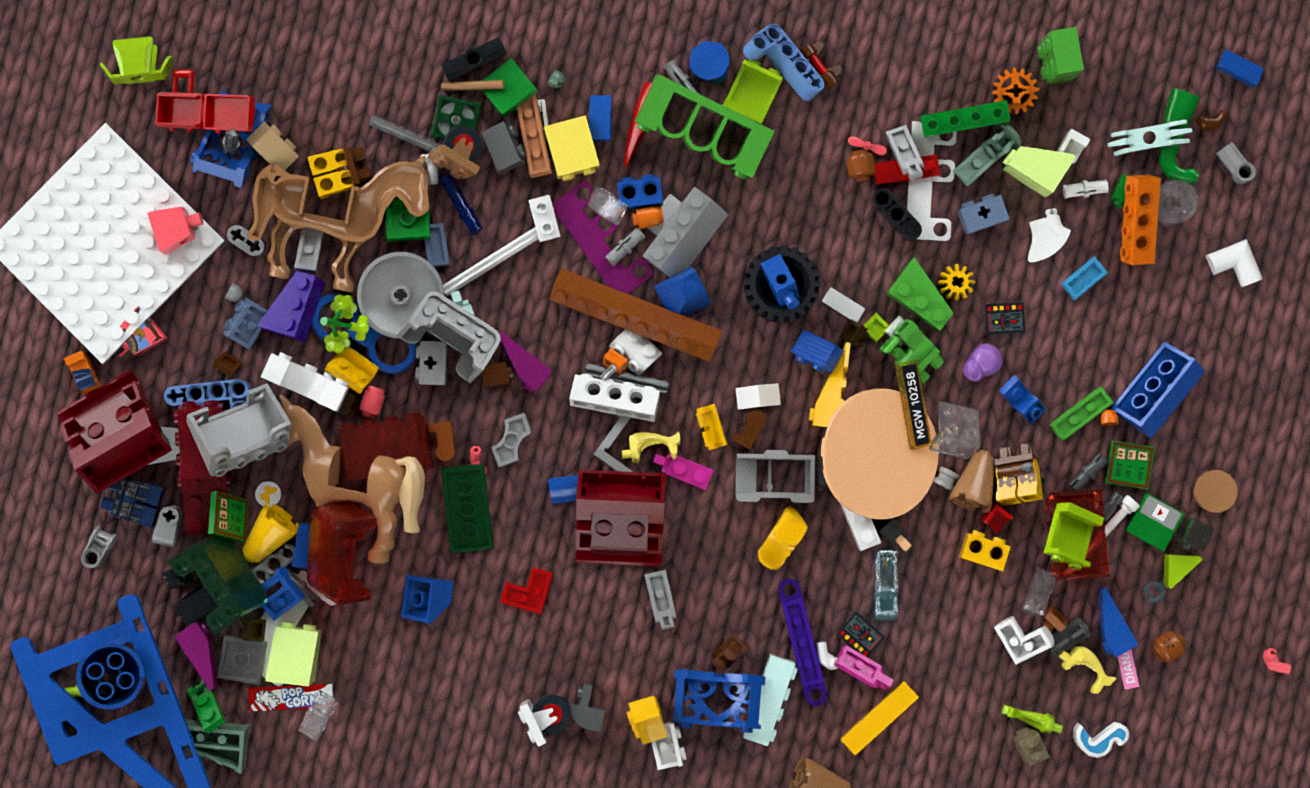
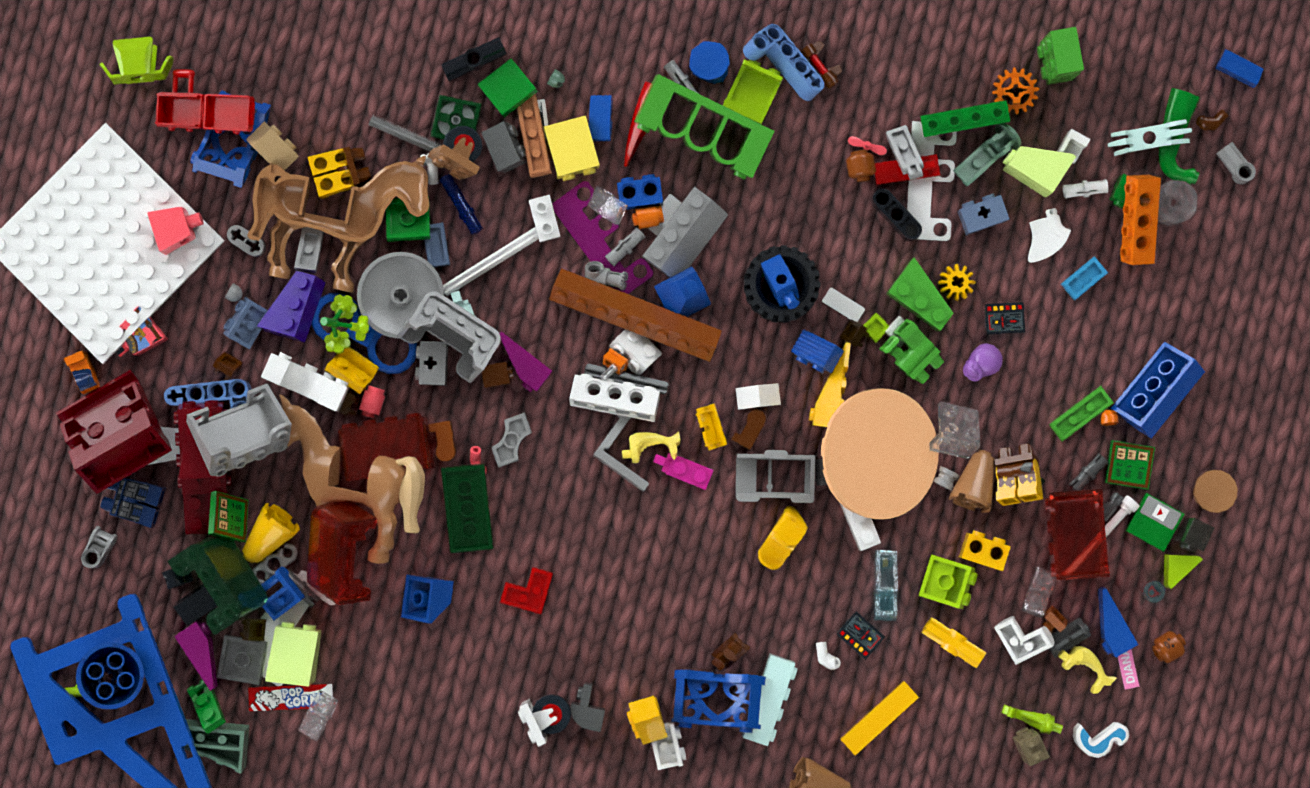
(167, 530): light grey piece -> none
(231, 142): dark grey axle -> none
(268, 493): white sticker -> none
(301, 550): blue slope -> none
(472, 85): medium nougat bar -> none
(563, 489): blue brick -> none
(605, 275): none -> light grey connector
(620, 517): dark red panel -> none
(661, 598): light grey hinge -> none
(802, 642): dark purple plate -> none
(862, 668): dark pink hinge -> none
(892, 532): pearl dark grey piece -> none
(913, 404): tile -> none
(948, 582): none -> lime plate
(953, 642): none -> yellow piece
(996, 518): red panel -> none
(1022, 400): blue slope -> none
(1071, 535): lime panel -> none
(1238, 257): white brick -> none
(1273, 662): coral arm -> none

